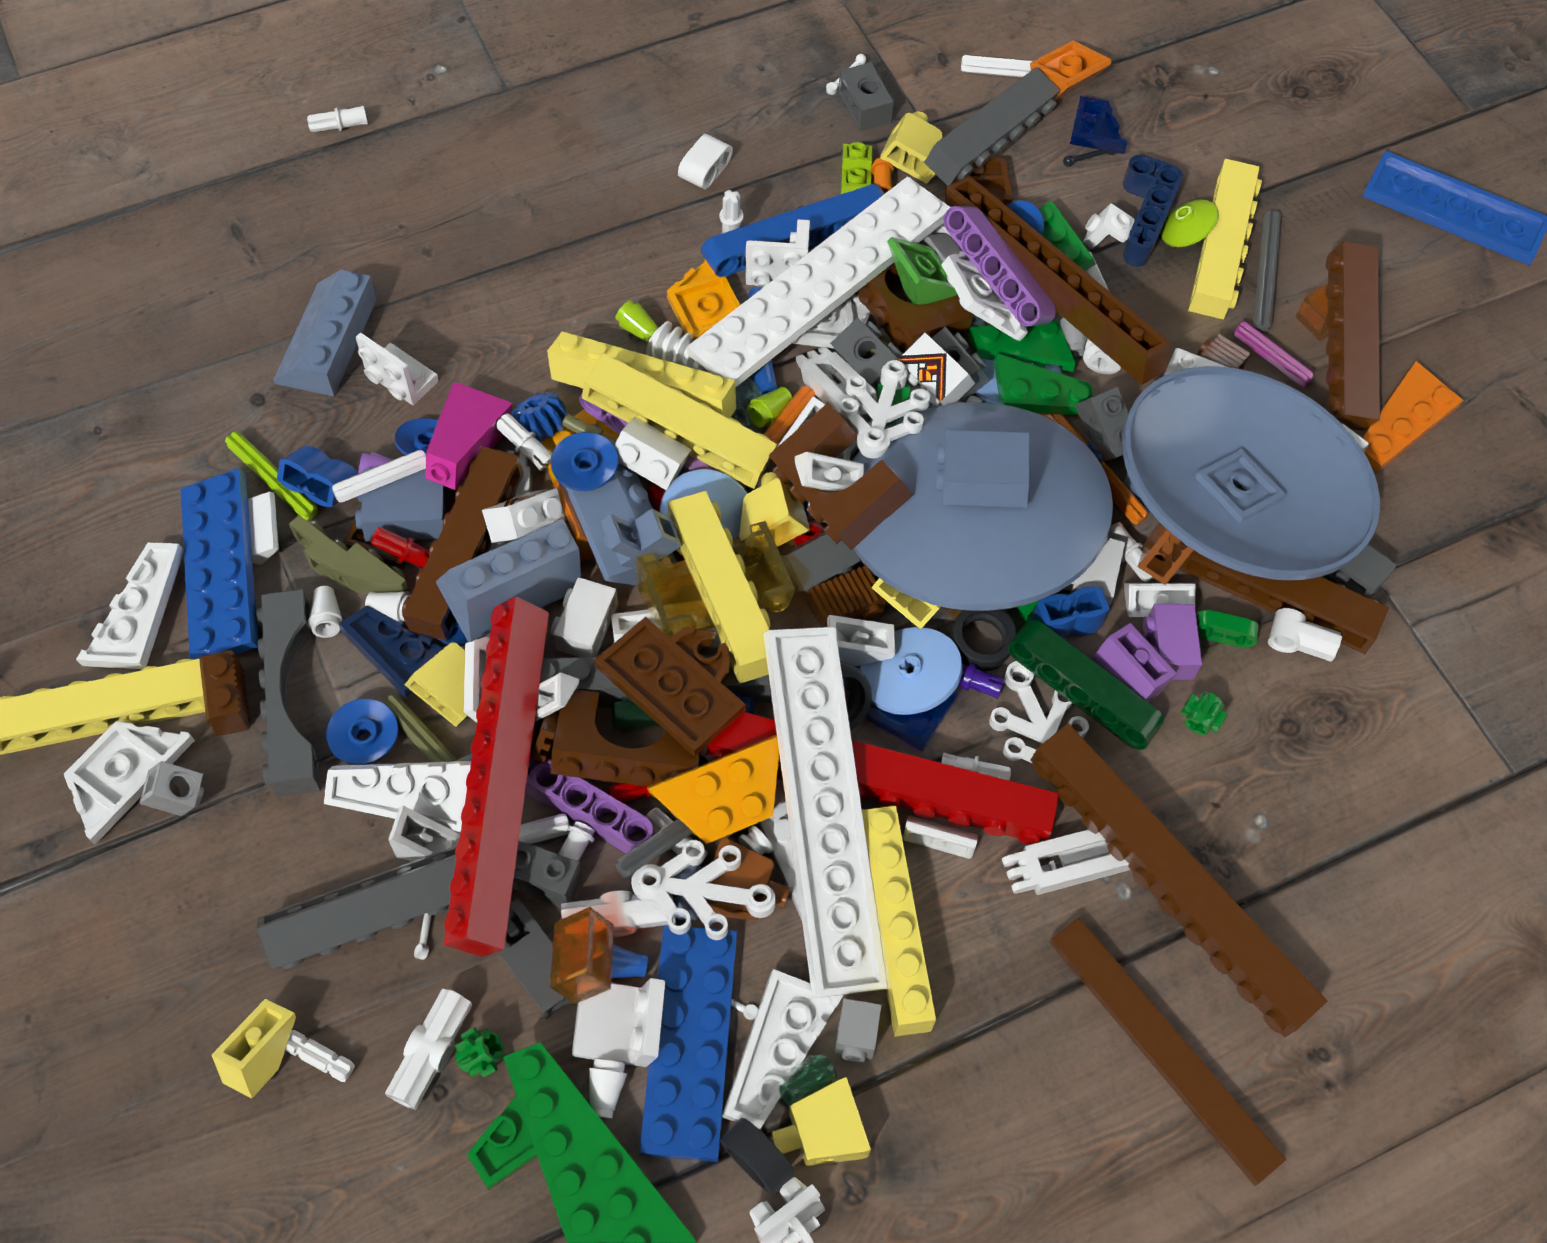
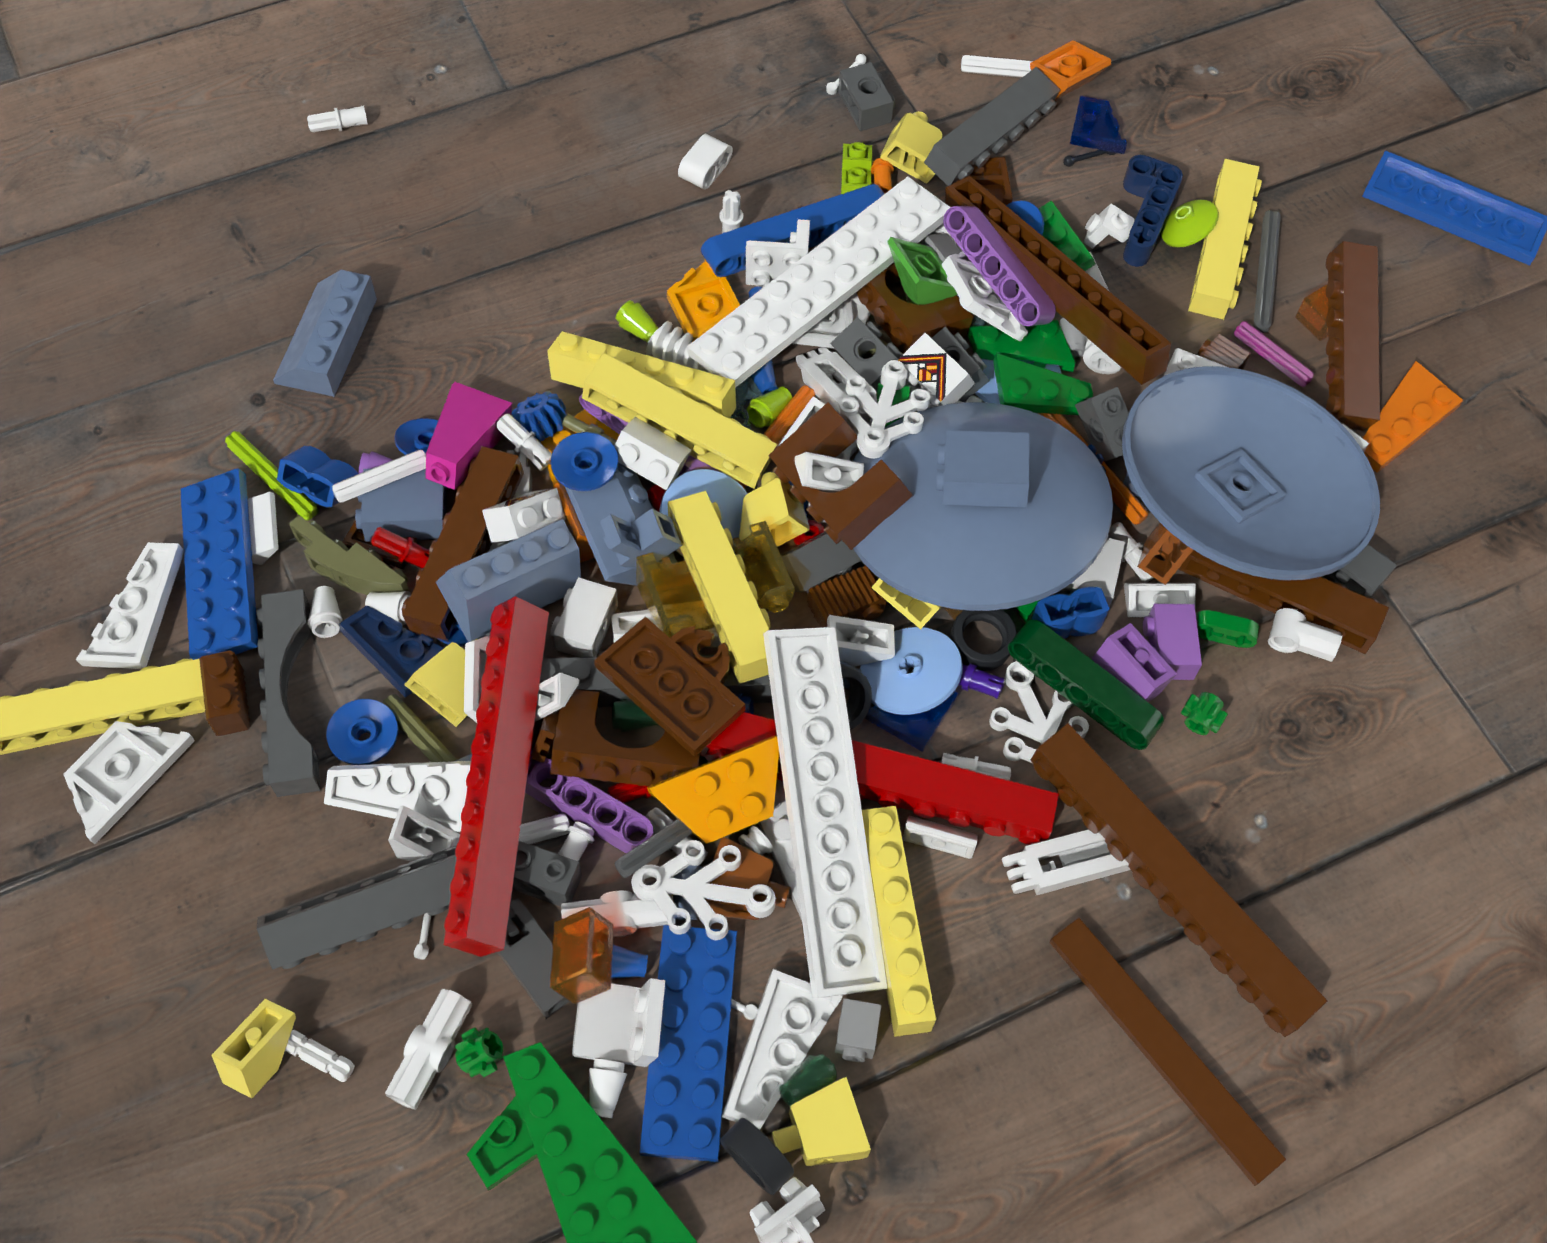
(158, 793): light grey brick -> none
(395, 370): white bracket -> none

